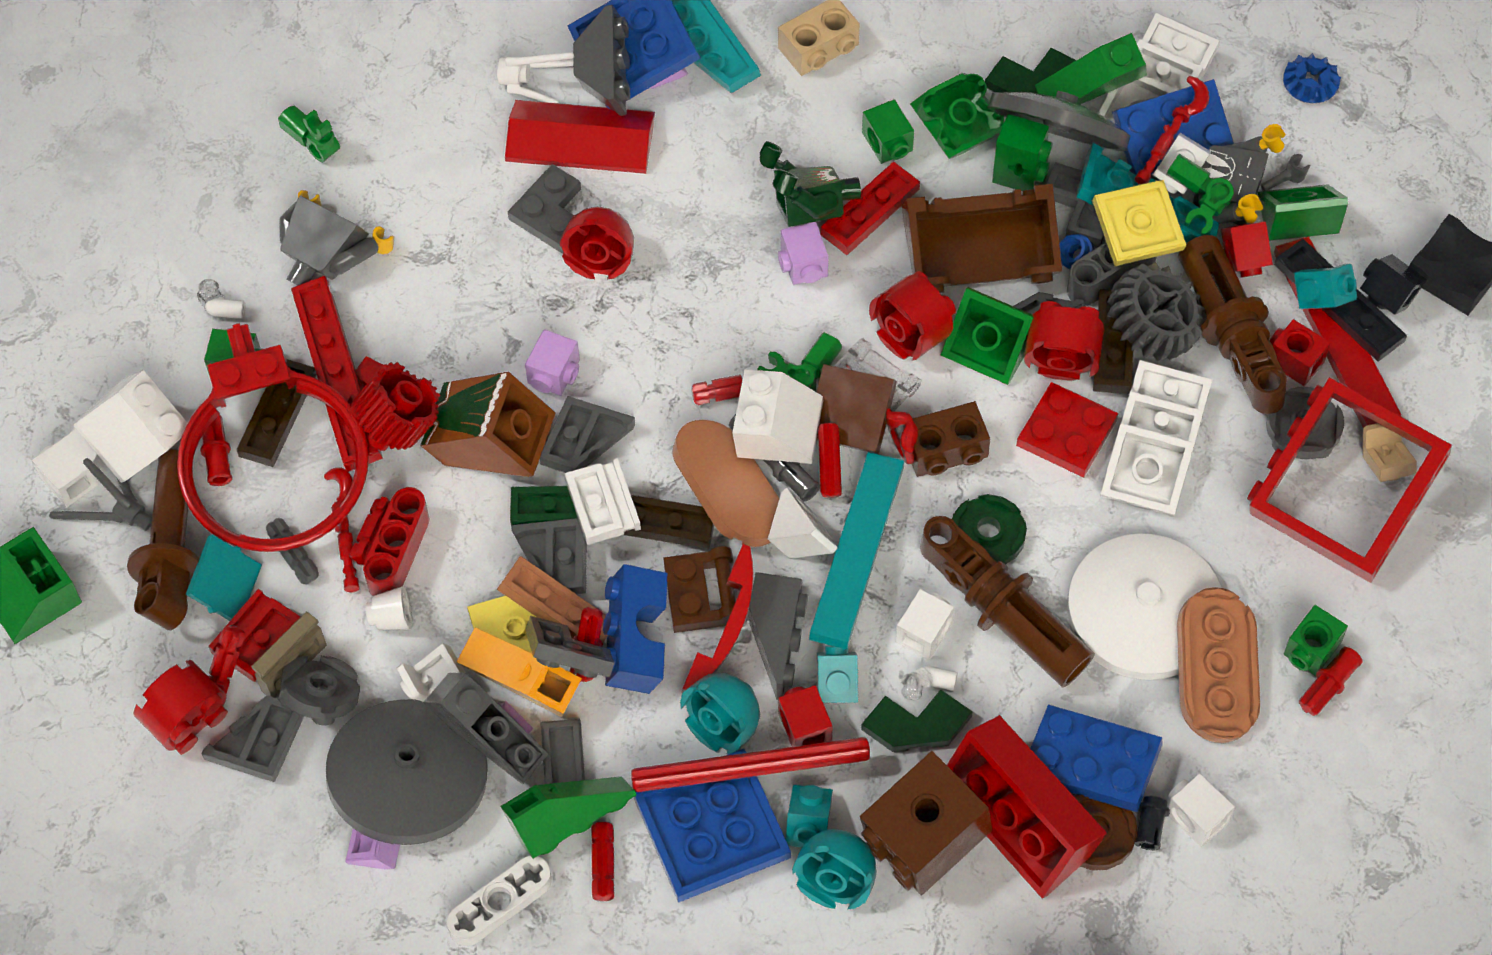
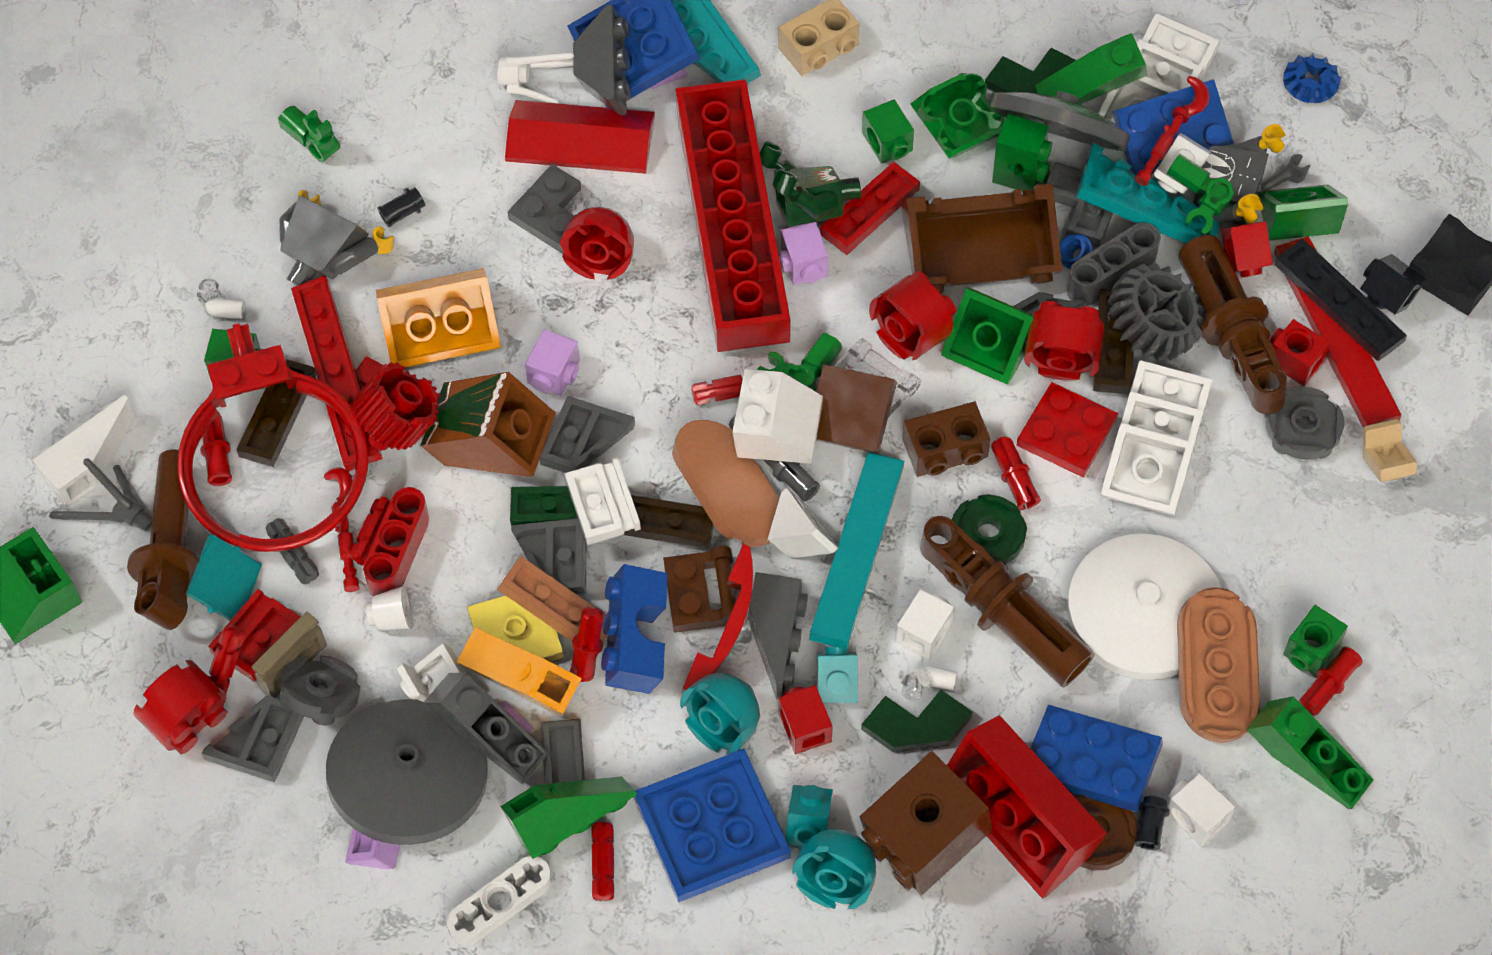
(131, 425): white slope -> none
(401, 206): none -> black pin
(438, 318): none -> light orange slope
(554, 647): dark grey plate -> none
(732, 216): none -> red brick
(750, 764): red axle -> none
(829, 460): red axle -> none
(909, 436): red piece -> none
(1015, 473): none -> red axle
(1139, 222): light yellow plate -> none
(1301, 428): red window -> none
(1309, 750): none -> green slope
(1325, 287): teal bracket -> none

